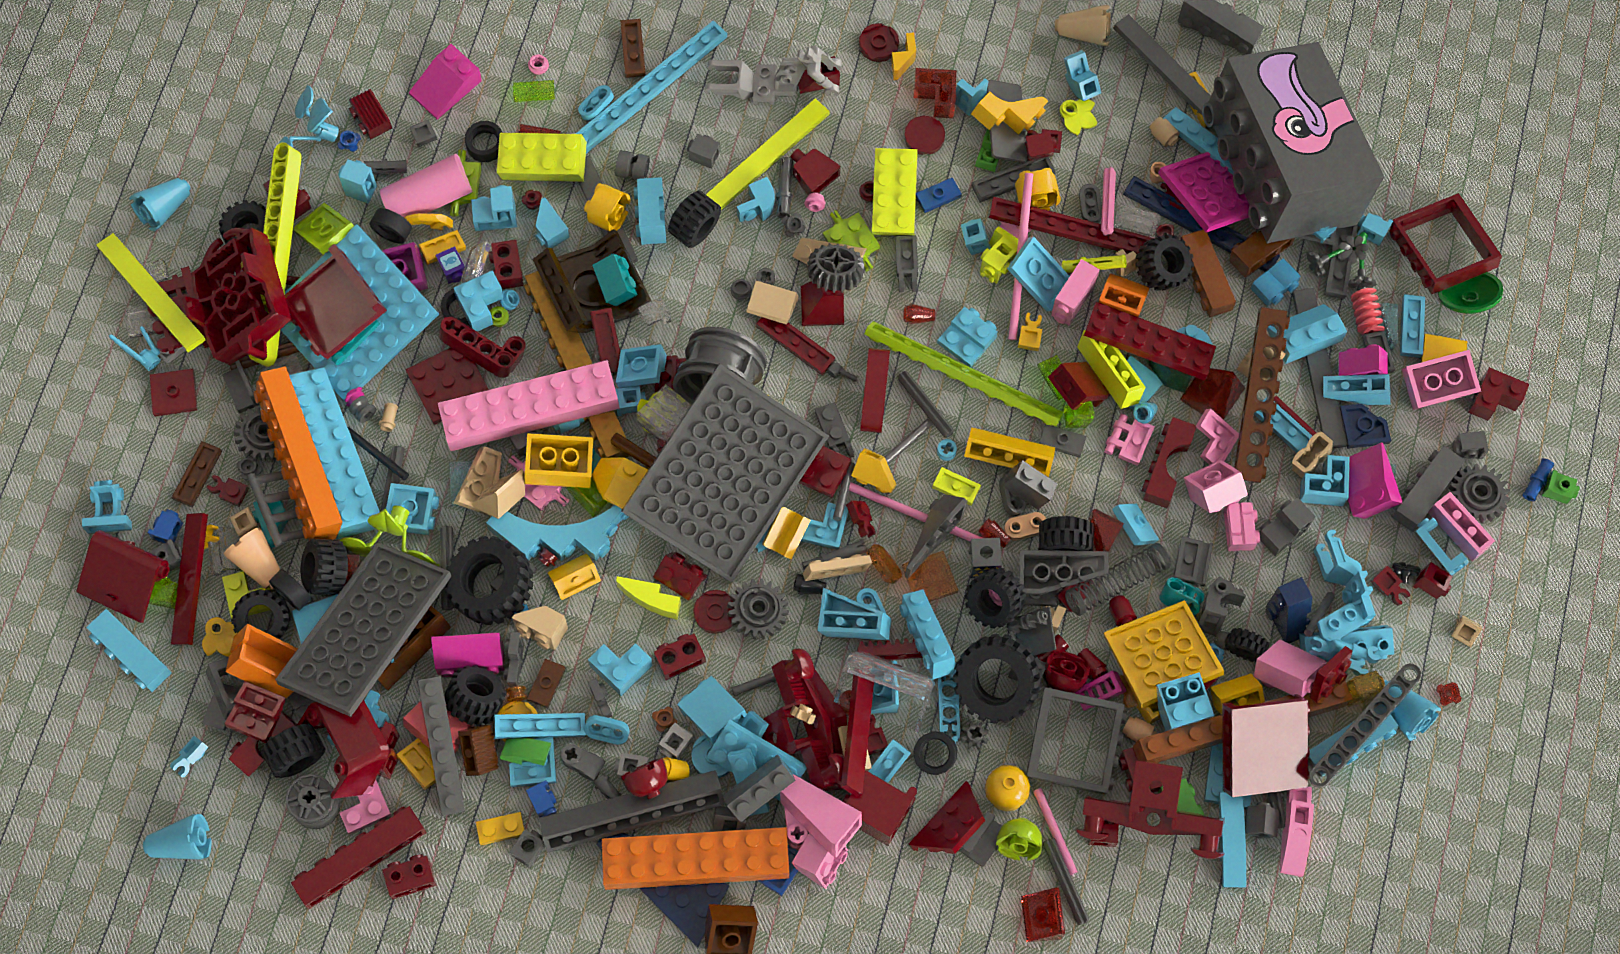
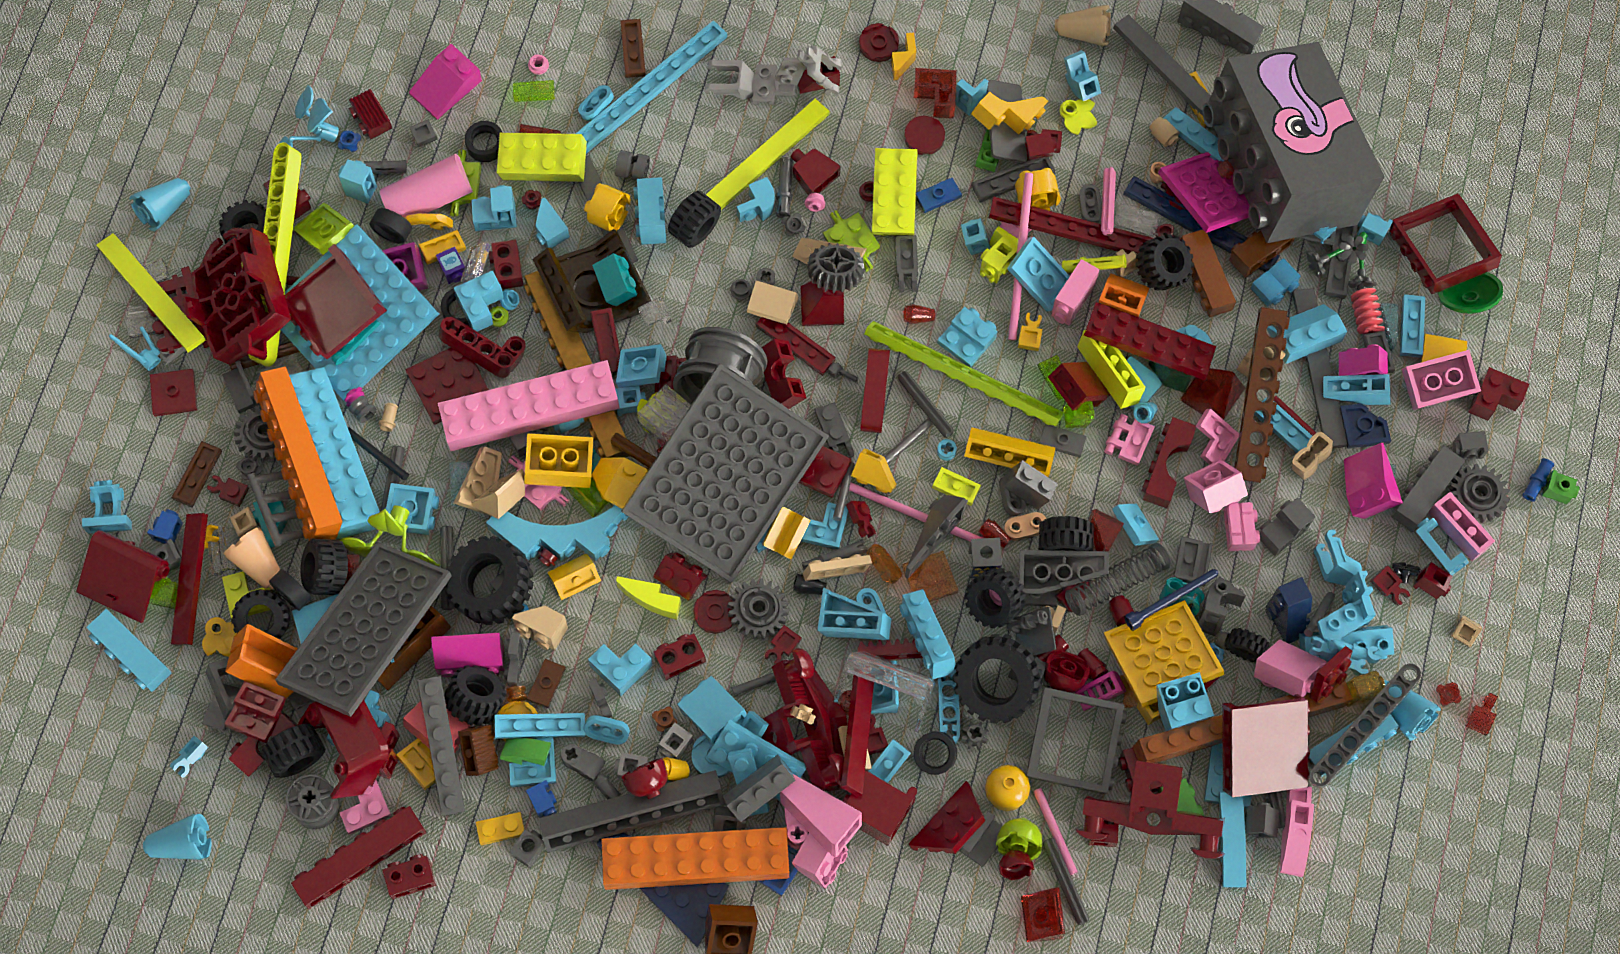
(704, 150): dark grey brick -> none
(782, 389): none -> dark red arch
(783, 642): none -> dark red plate
(1015, 865): none -> dark red hair
(1136, 618): none -> dark blue piece
(1137, 728): light nougat brick -> none
(1225, 169): none -> clear red plate
(1238, 691): yellow brick -> none
(1331, 486): medium azure brick -> none
(1481, 717): none -> clear red plate

